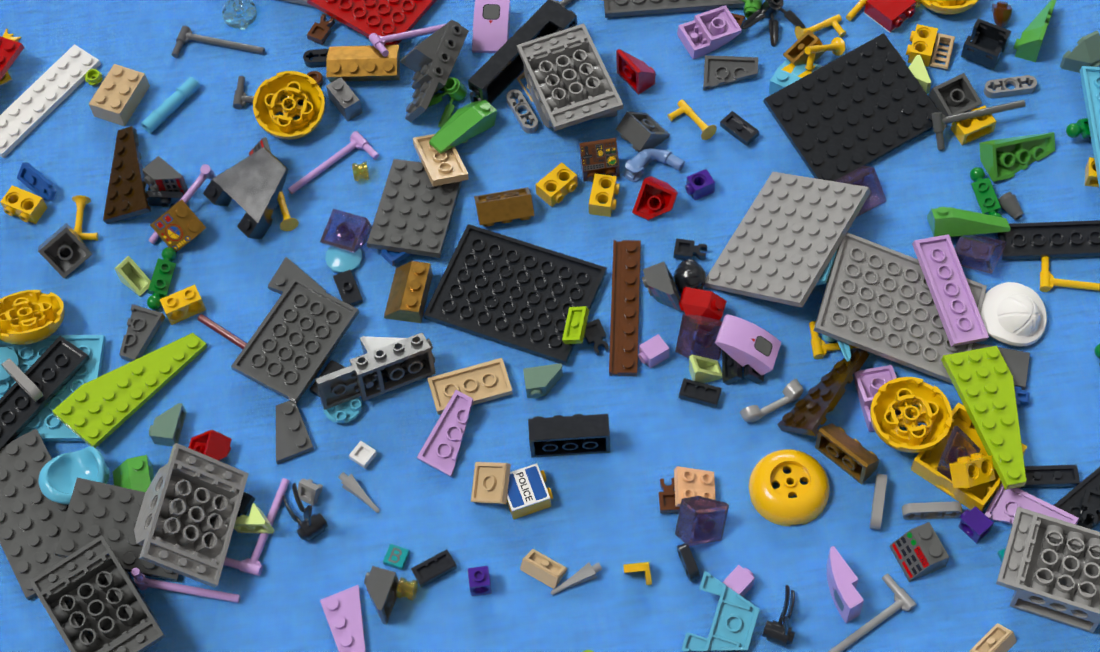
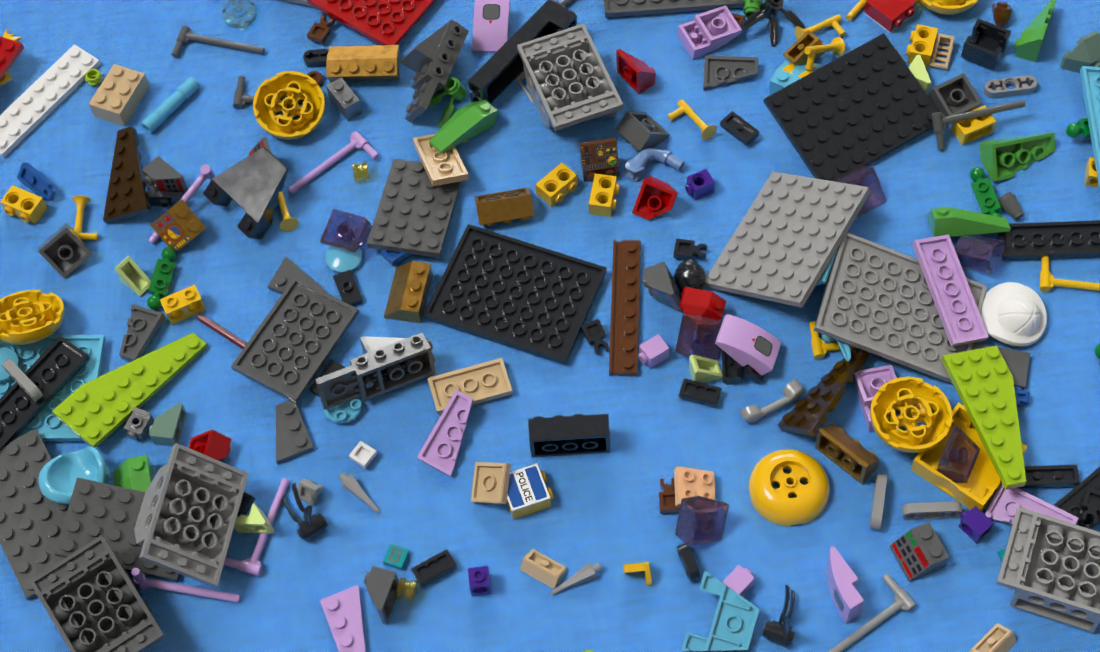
(138, 424): none -> flat silver brick
(379, 41): lavender bar -> none
(522, 104): light grey beam -> none
(541, 379): sand green slope -> none
(575, 325): lime plate -> none
(972, 471): yellow brick -> none

